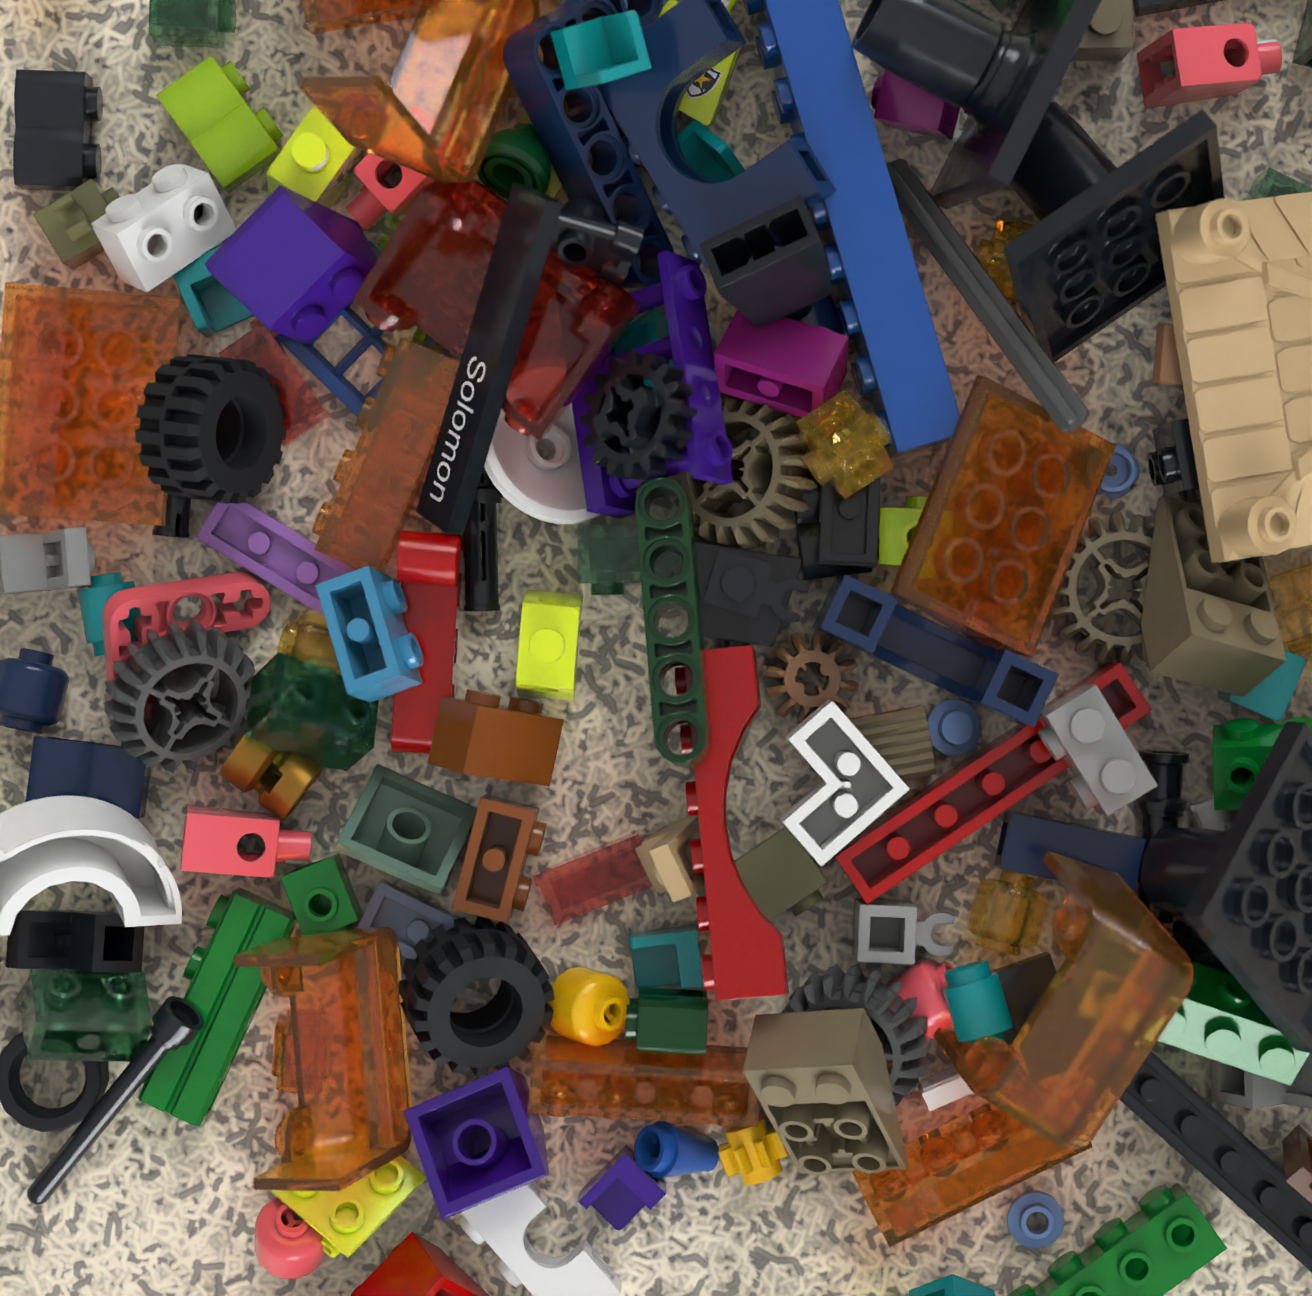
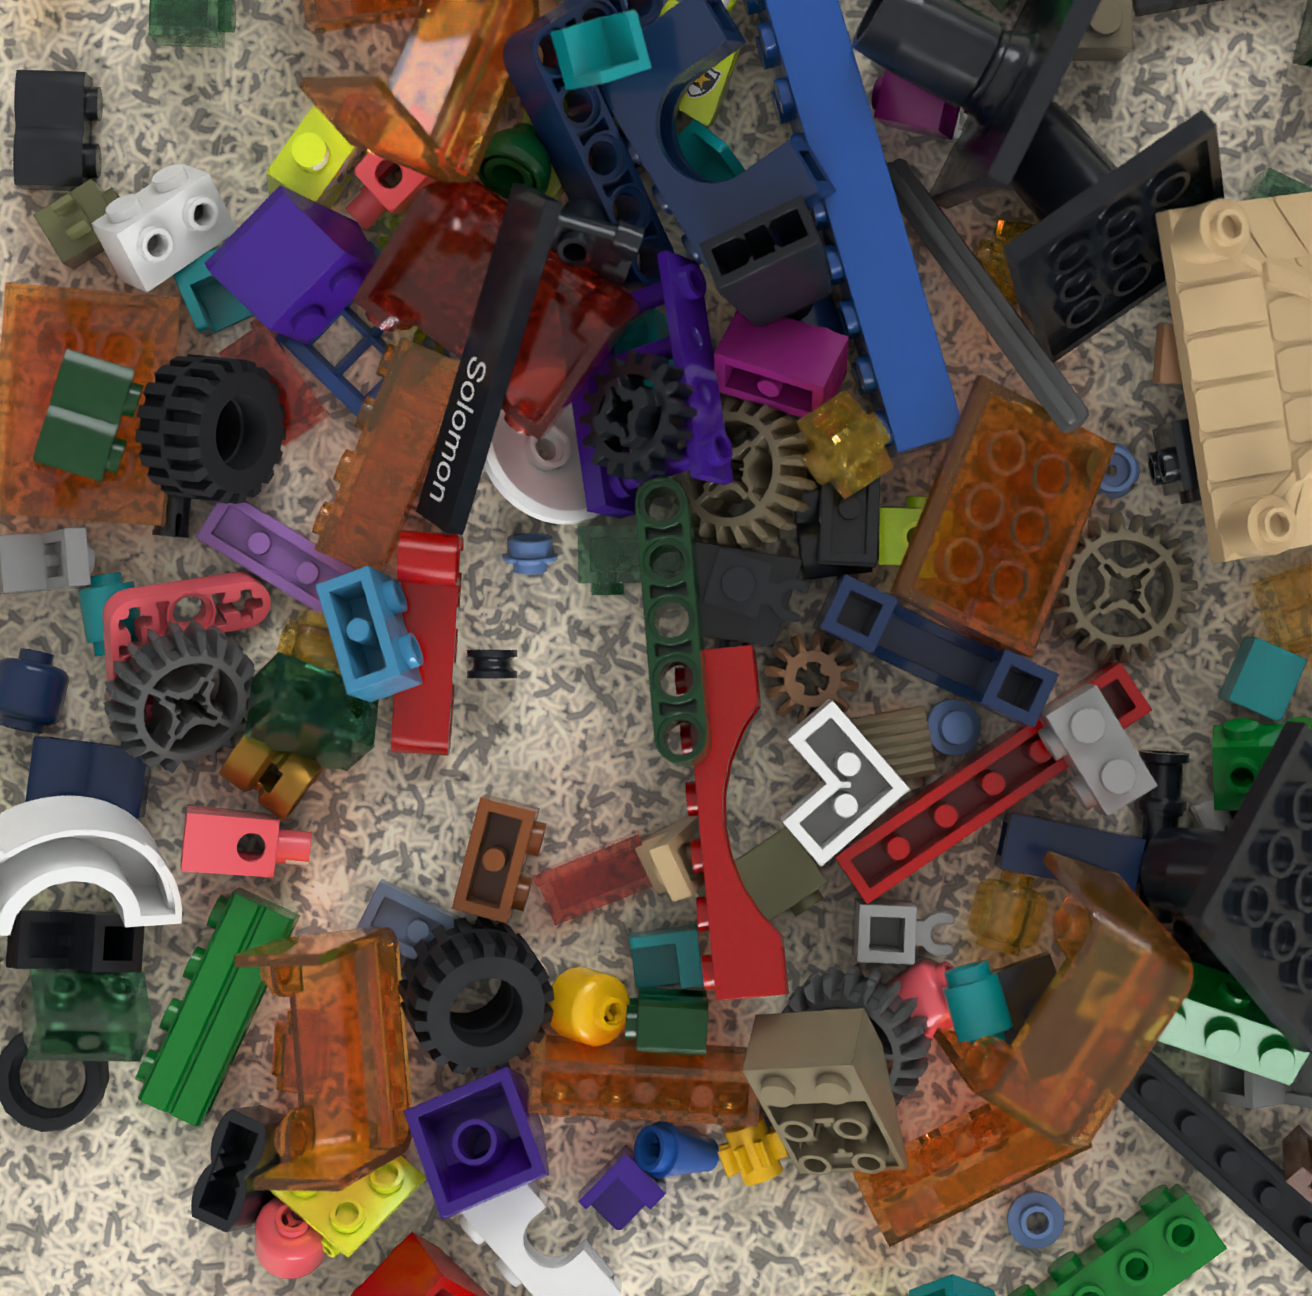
(87, 415): none -> dark green brick
(173, 1026): black piece -> none
(220, 123): lime brick -> none
(239, 1152): none -> black brick
(322, 896): green brick -> none
(407, 830): sand green slope -> none
(482, 594): black pin -> none
(492, 664): none -> black bush
(496, 740): dark orange brick -> none
(530, 552): none -> medium blue plate
(549, 645): neon yellow torso -> none
(943, 1088): white tile -> none
(1206, 617): dark tan slope -> none
(1207, 63): coral torso -> none

